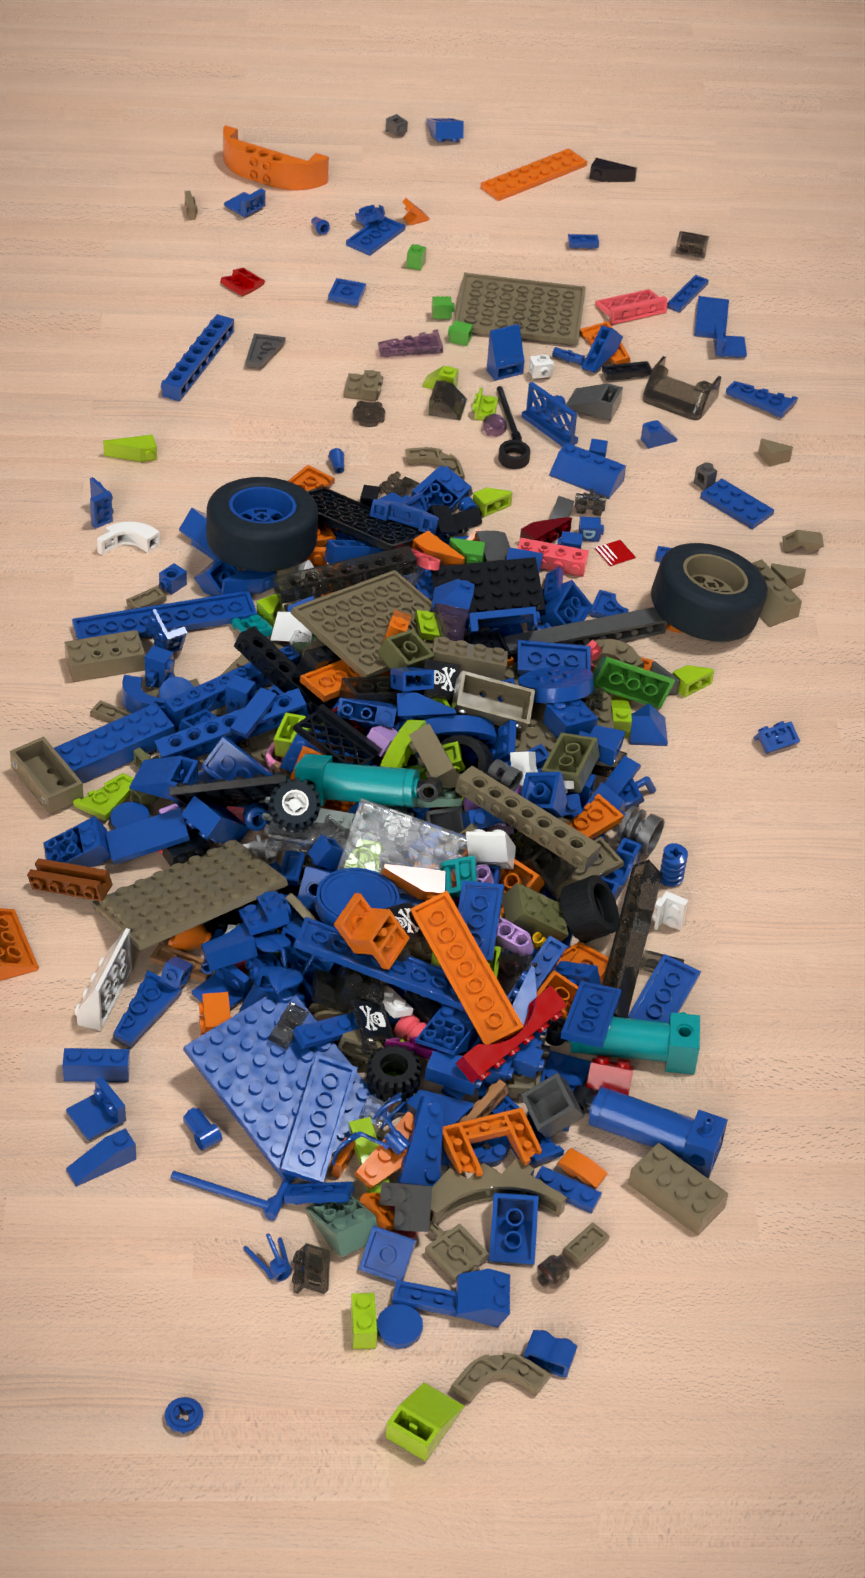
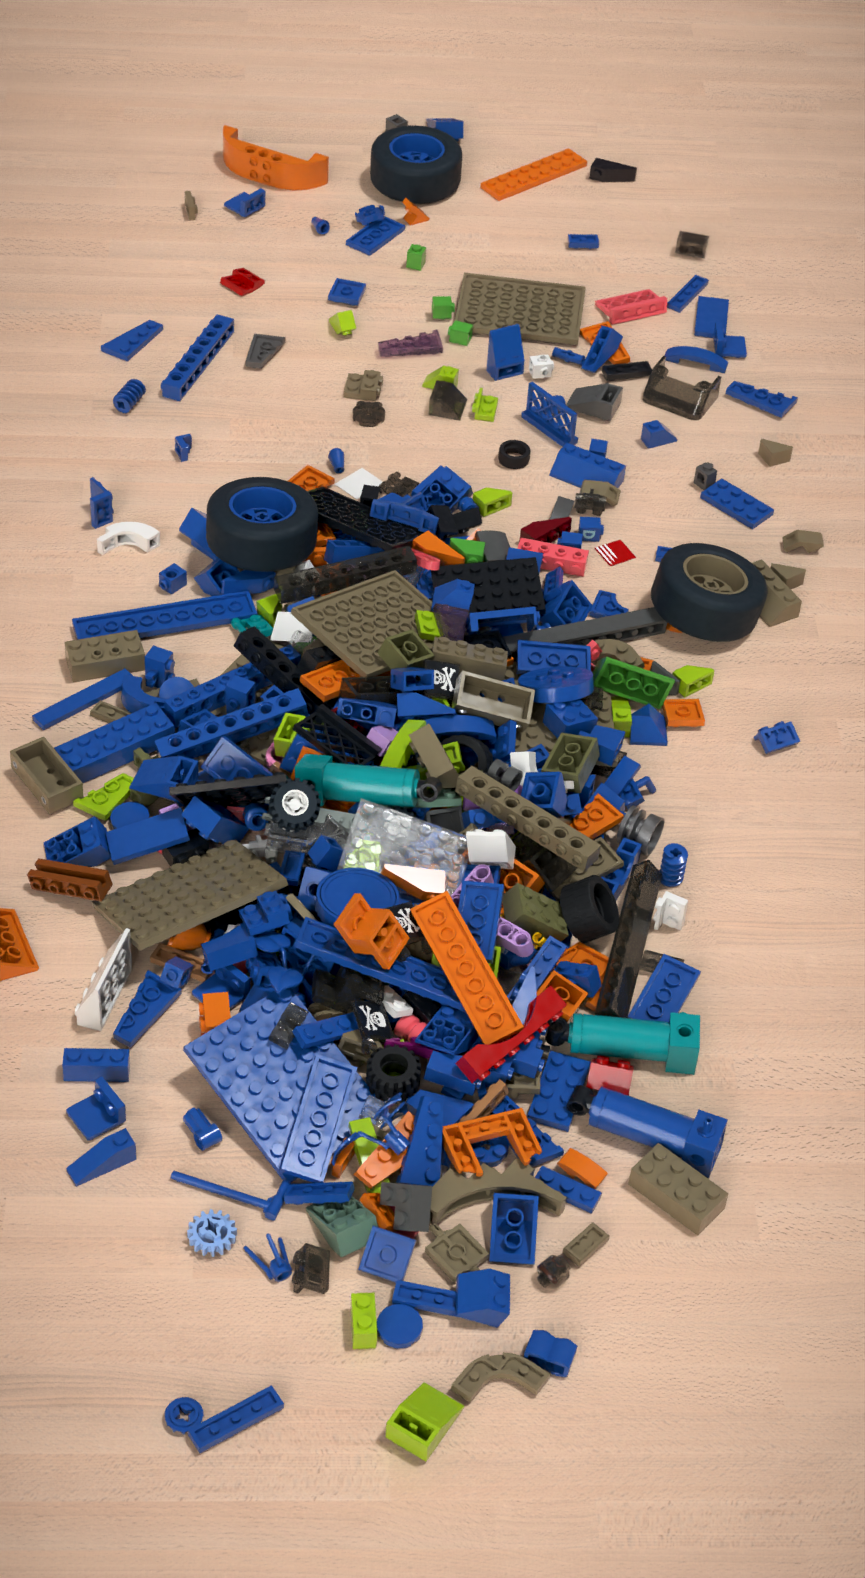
(80, 700): none -> blue tile
(129, 395): none -> blue piece
(132, 448): lime slope -> none
(133, 341): none -> blue wing
(147, 598): dark tan plate -> none
(169, 640): blue bracket -> none
(183, 445): none -> blue bracket
(211, 1232): none -> light blue gear
(235, 1419): none -> blue plate
(253, 712): blue tile -> none
(343, 322): none -> lime slope
(354, 483): none -> white sticker
(398, 624): orange slope -> none
(416, 164): none -> black wheel
(434, 456): dark tan plate -> none
(465, 871): teal plate -> none
(494, 425): clear purple hair -> none
(515, 433): black bar -> none
(515, 964): clear smoke plate -> none
(552, 1105): dark grey piece -> none
(591, 1014): blue plate -> none
(603, 489): none -> dark tan slope
(683, 712): none -> orange plate
(697, 354): none -> blue slope

